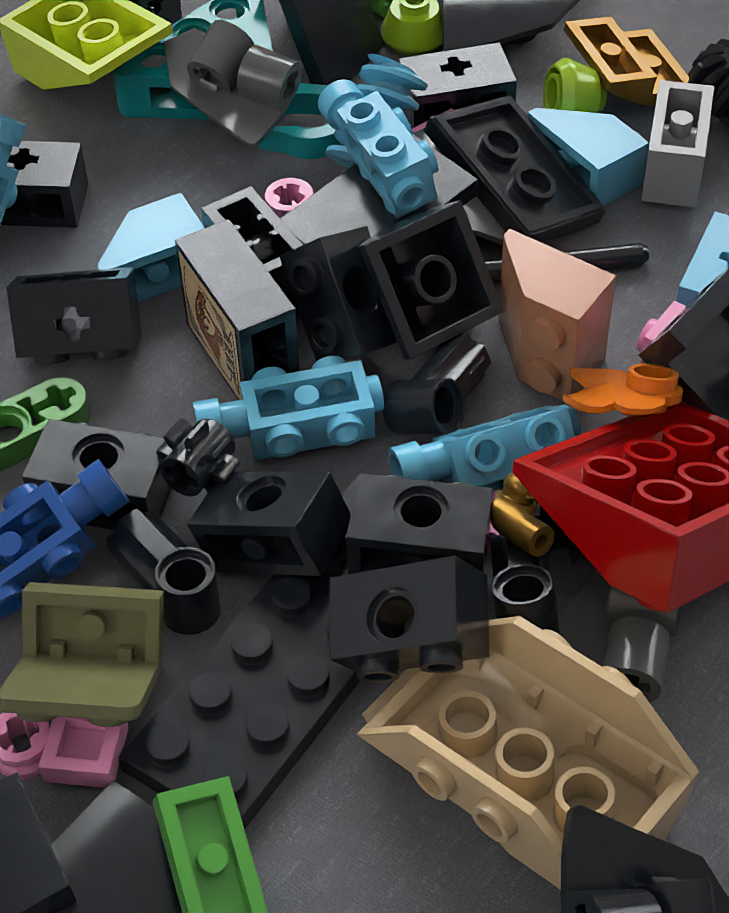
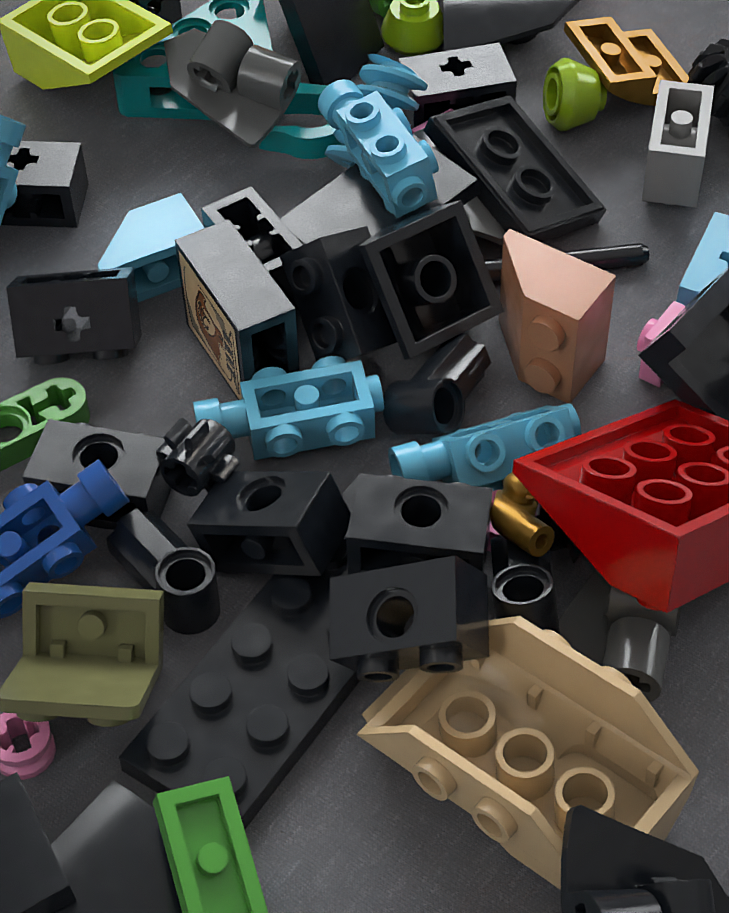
(82, 752): bright pink plate -> none
(287, 192): bright pink bush -> none
(598, 148): medium azure slope -> none
(639, 392): orange plate -> none

